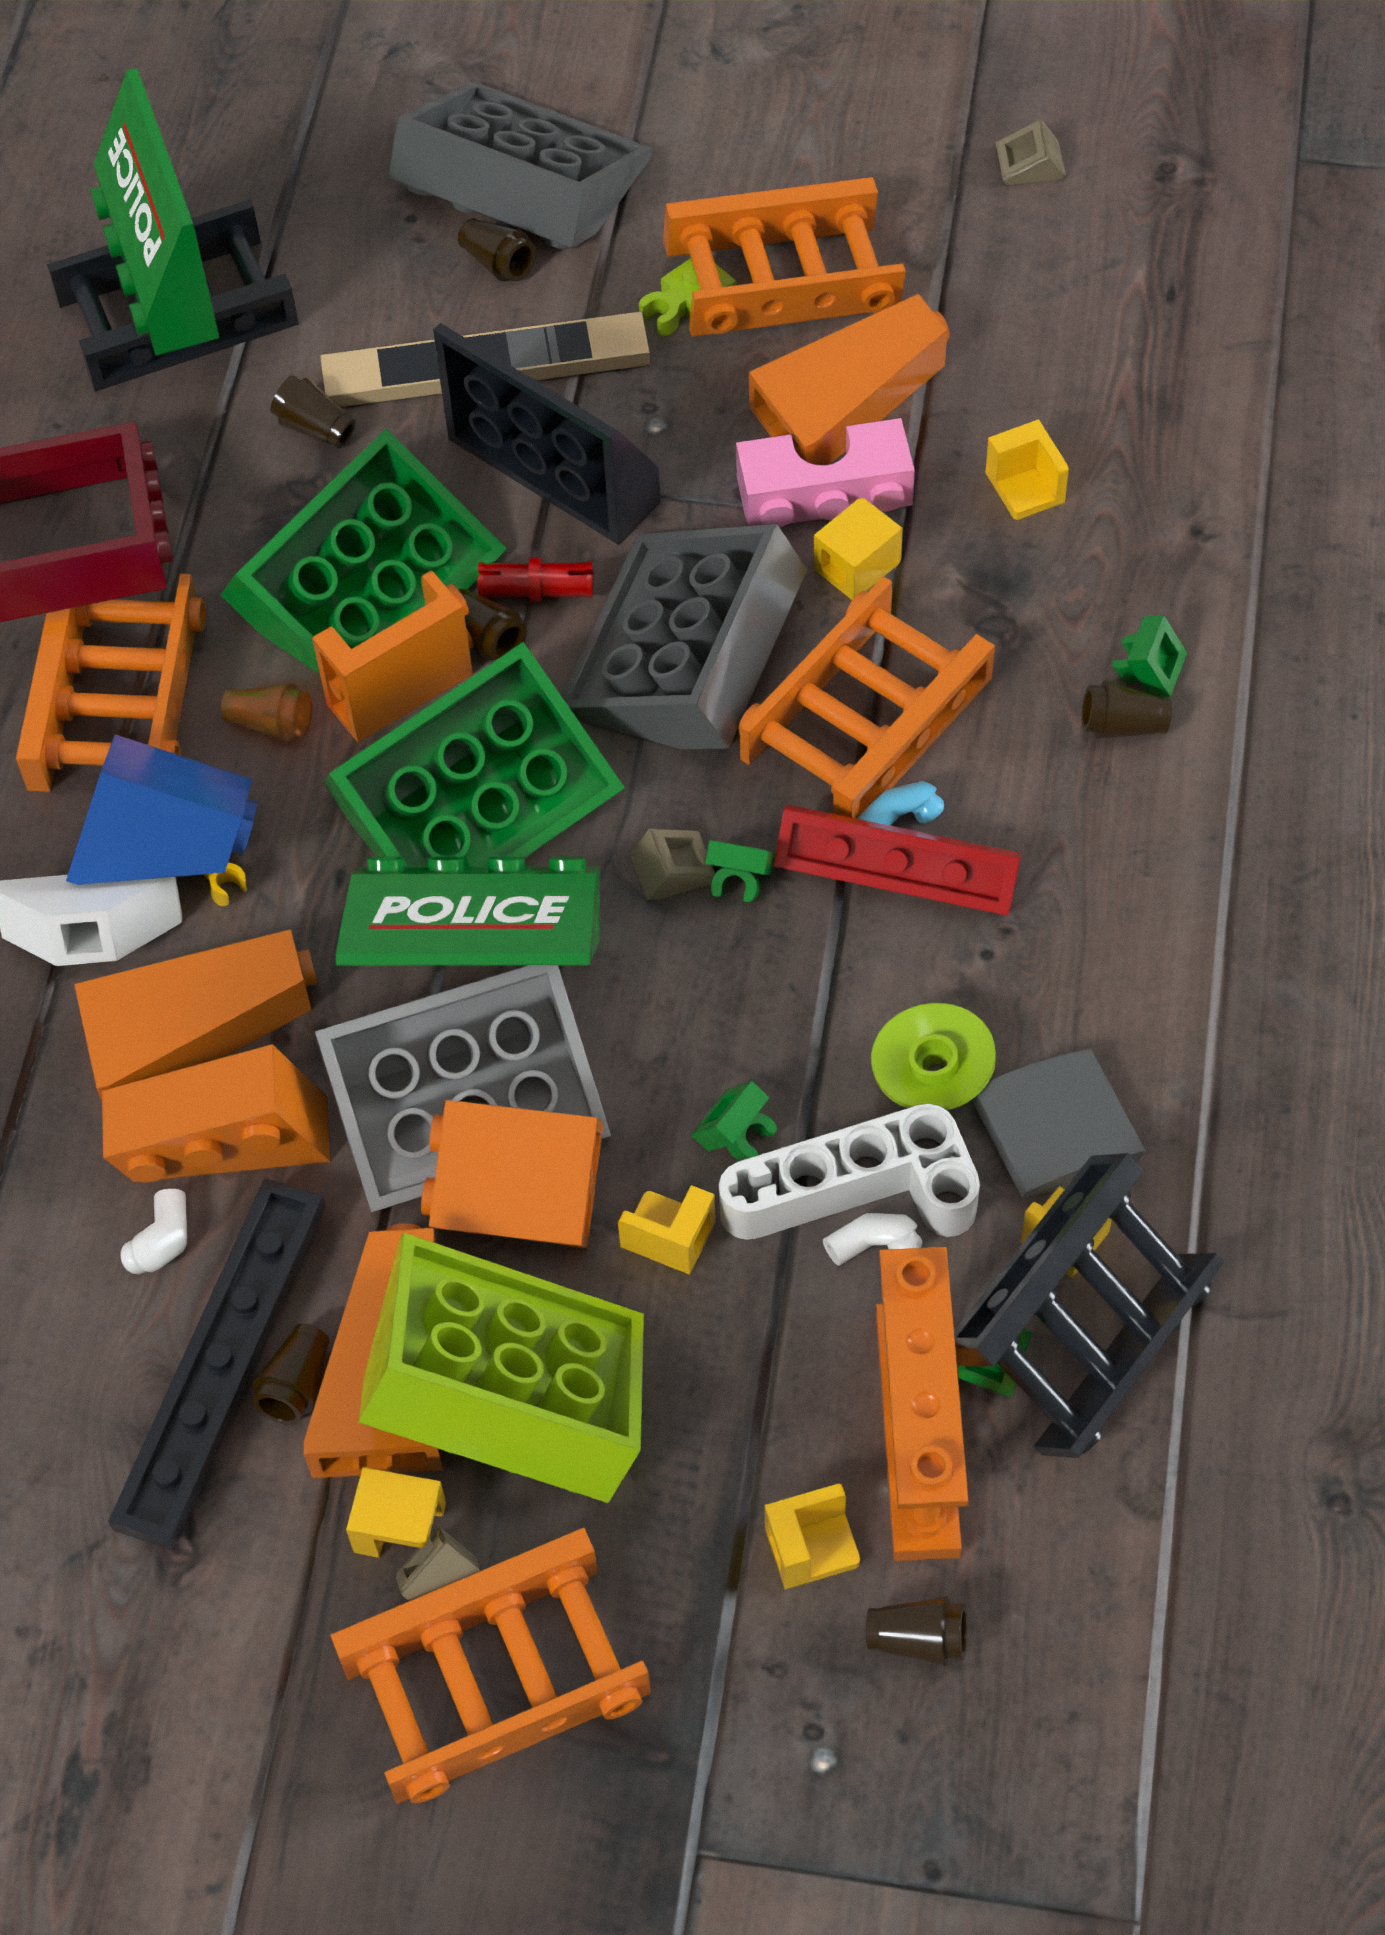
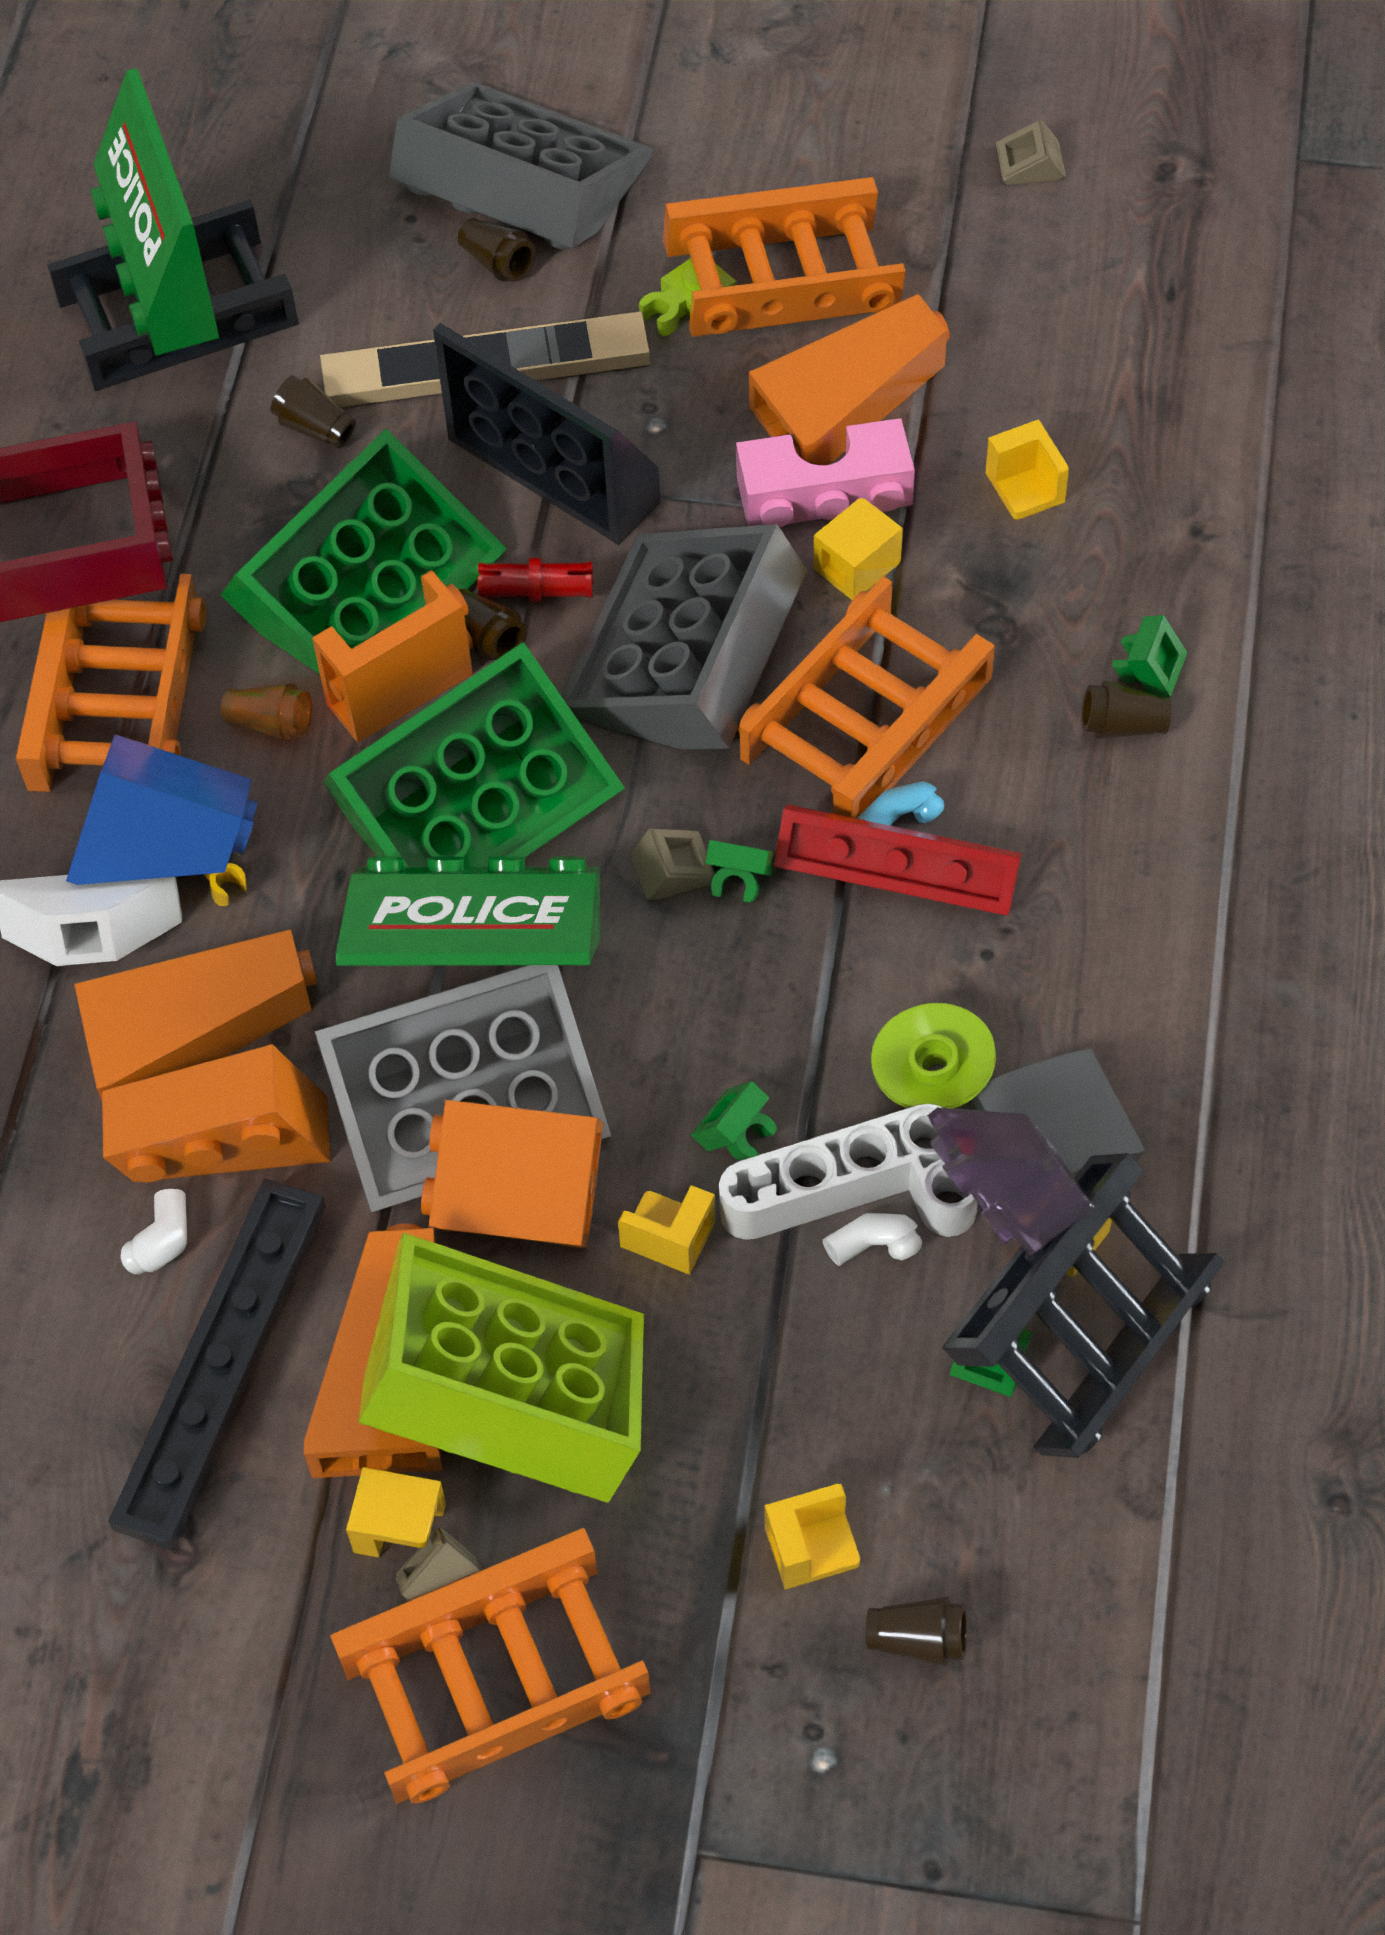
(291, 1378): dark brown cone -> none
(920, 1404): orange fence -> none
(1009, 1173): none -> clear purple slope

